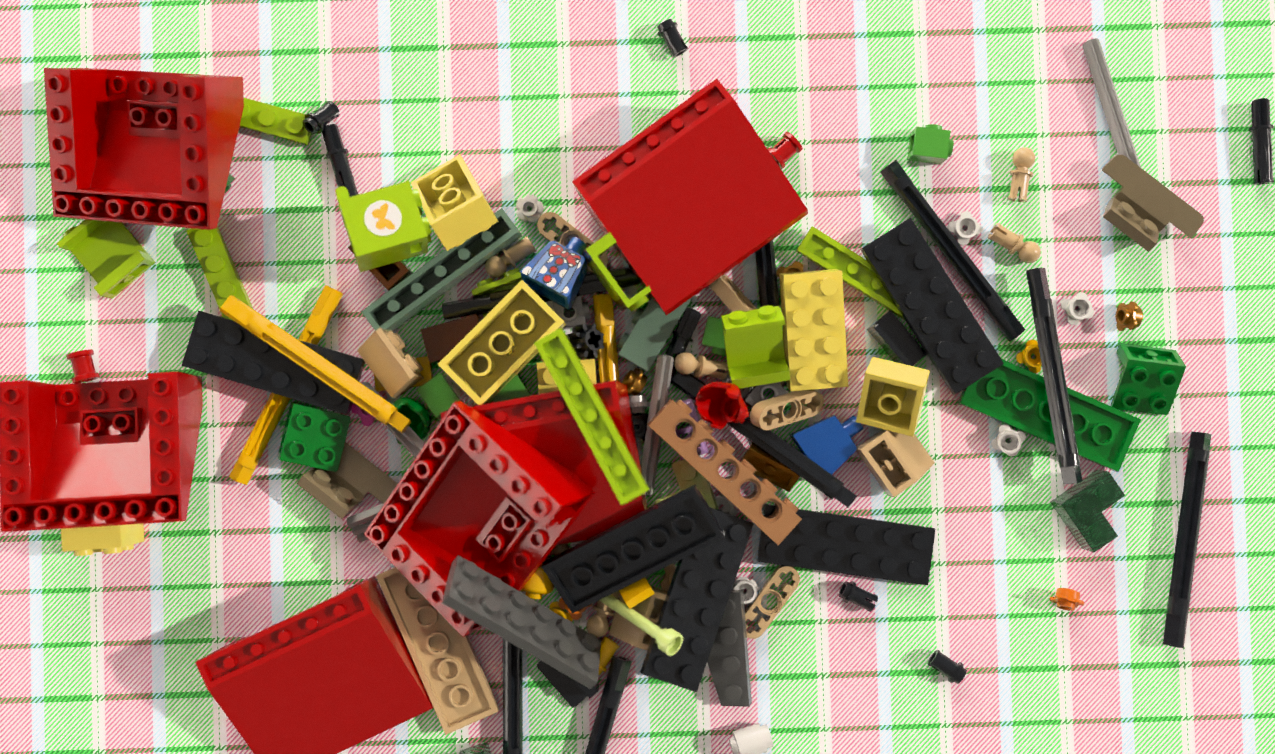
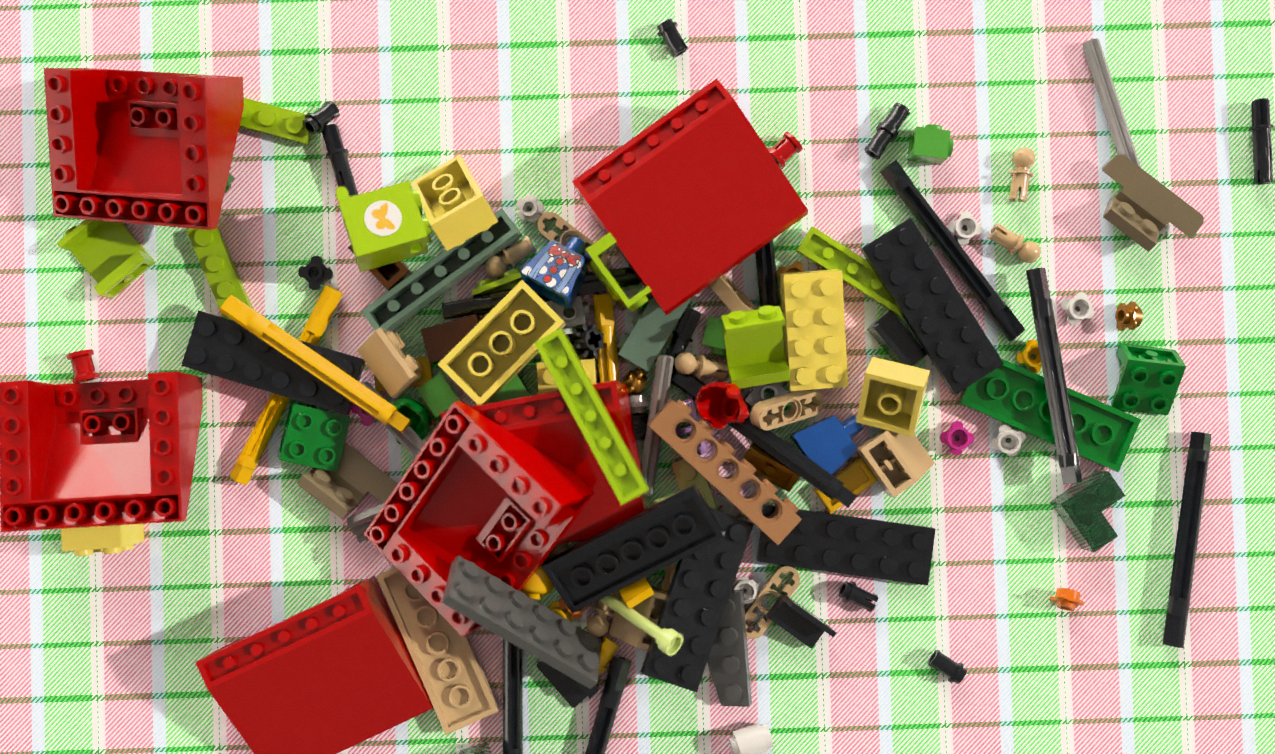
(323, 276): none -> black plate
(798, 621): none -> black panel
(855, 478): none -> yellow tile
(887, 131): none -> black pin
(965, 438): none -> dark pink plate

